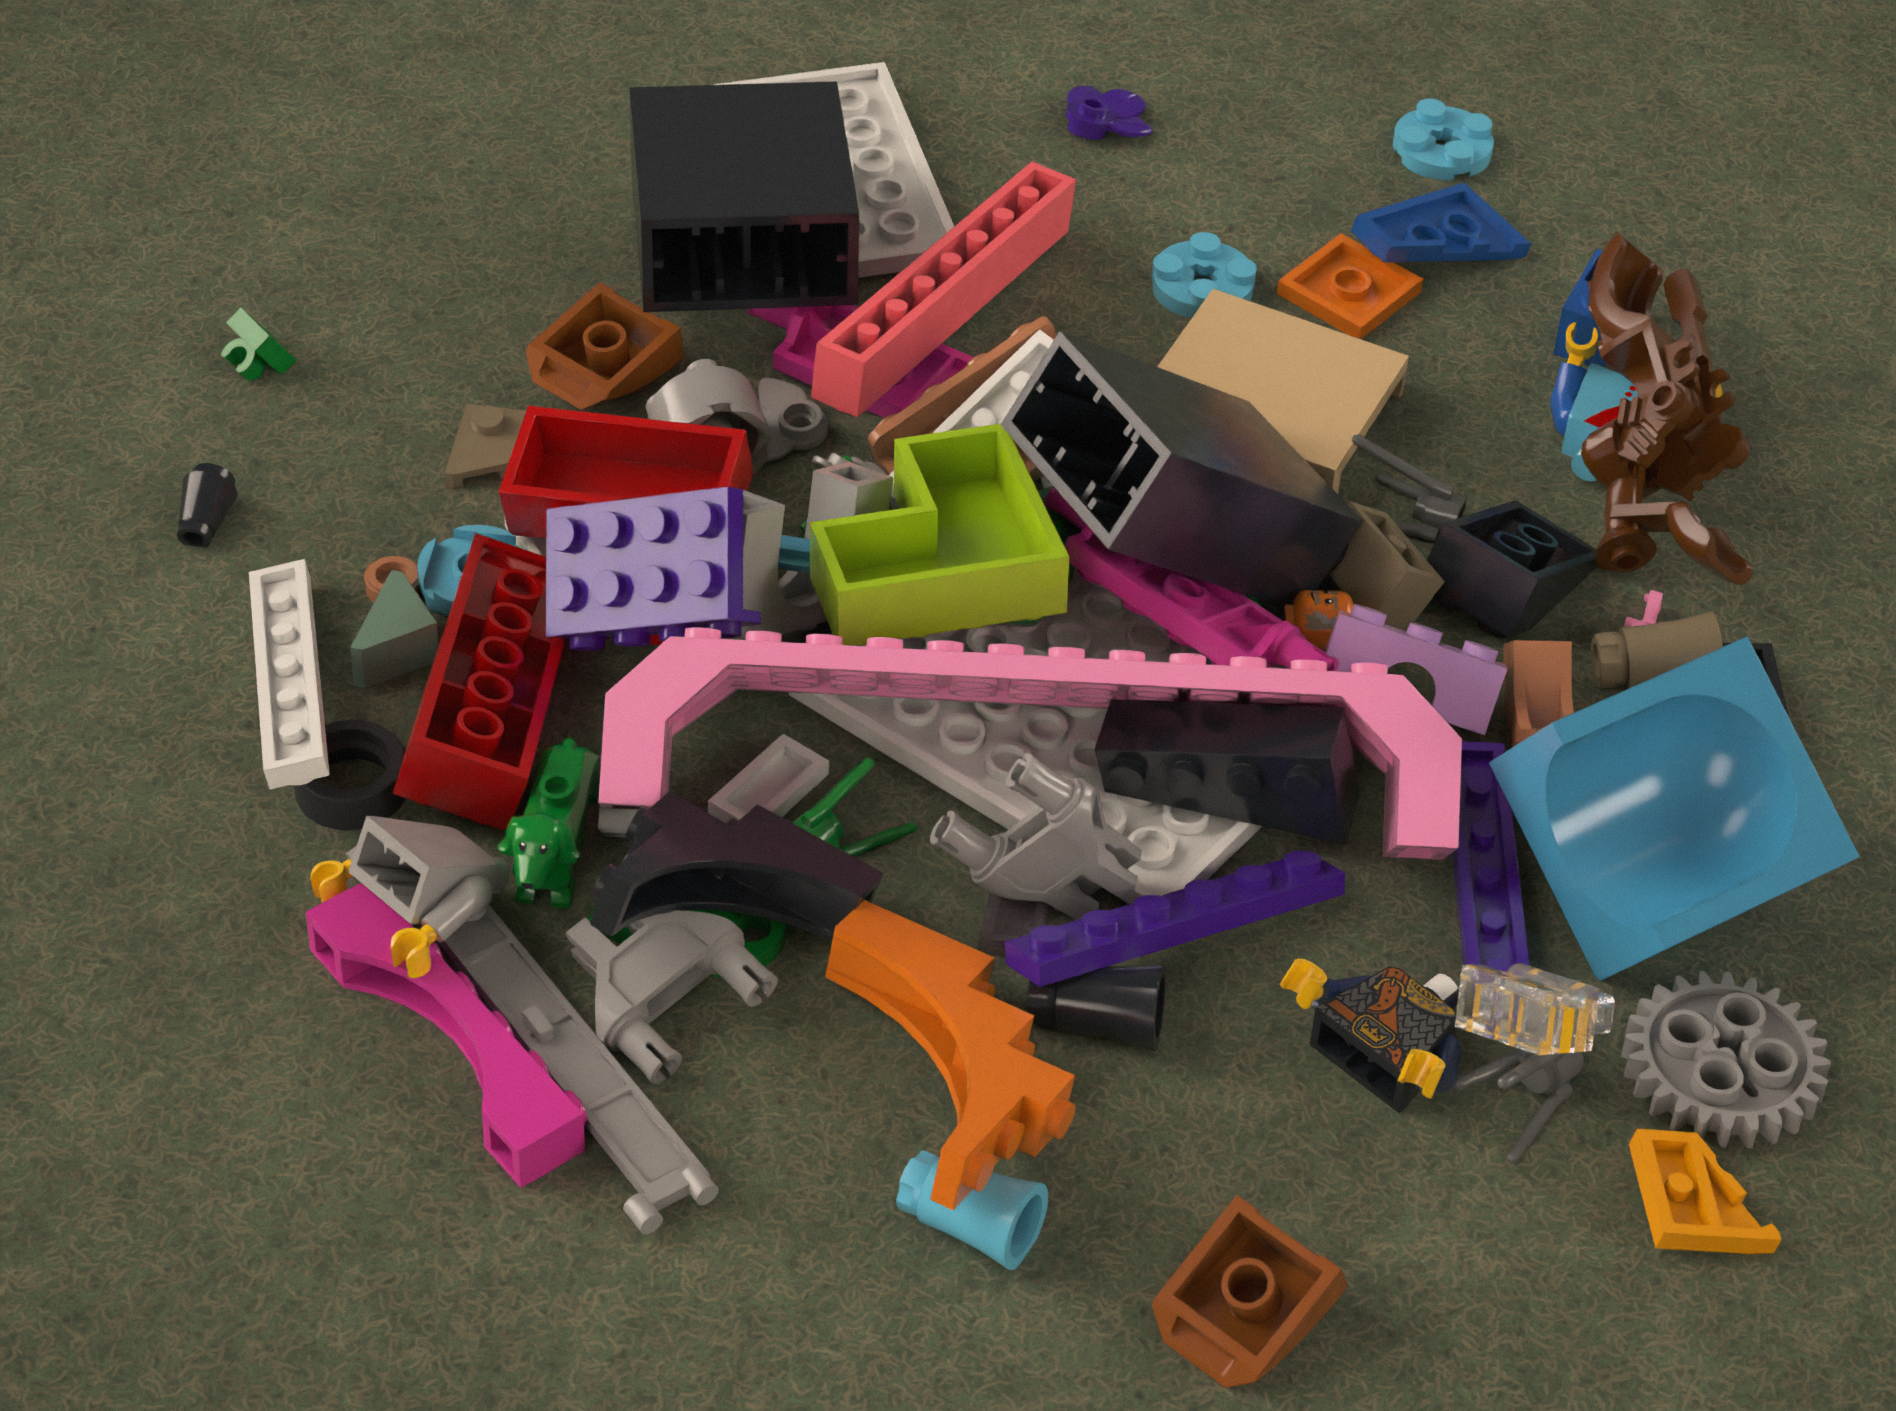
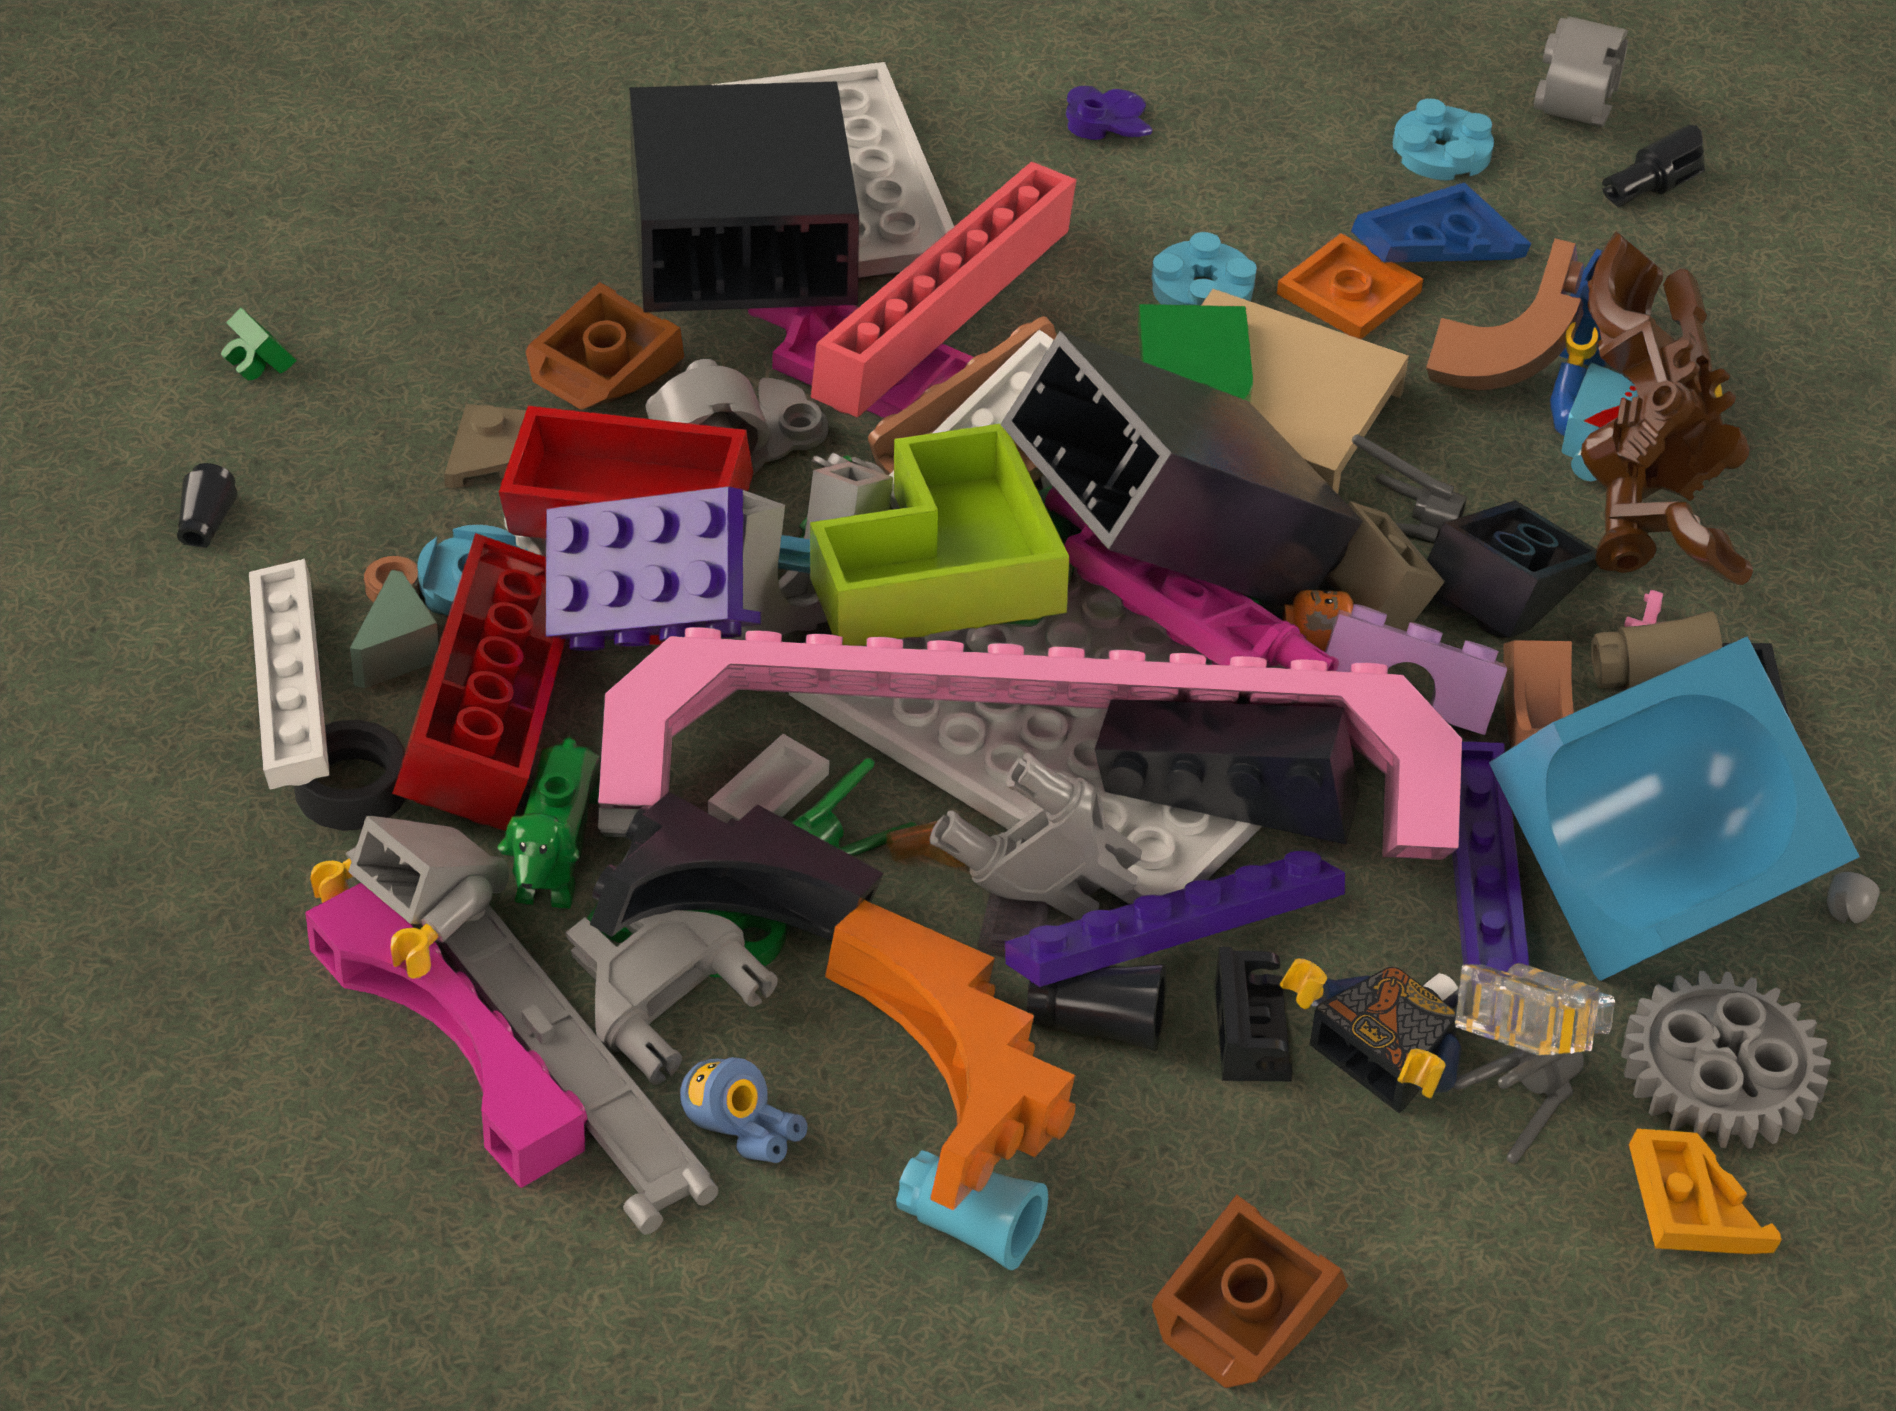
(732, 1100): none -> medium blue piece
(915, 842): none -> clear orange arm
(1199, 344): none -> green tile
(1251, 1017): none -> black hinge
(1519, 349): none -> nougat arch
(1583, 70): none -> light grey brick
(1659, 166): none -> black arm
(1852, 897): none -> light grey hinge

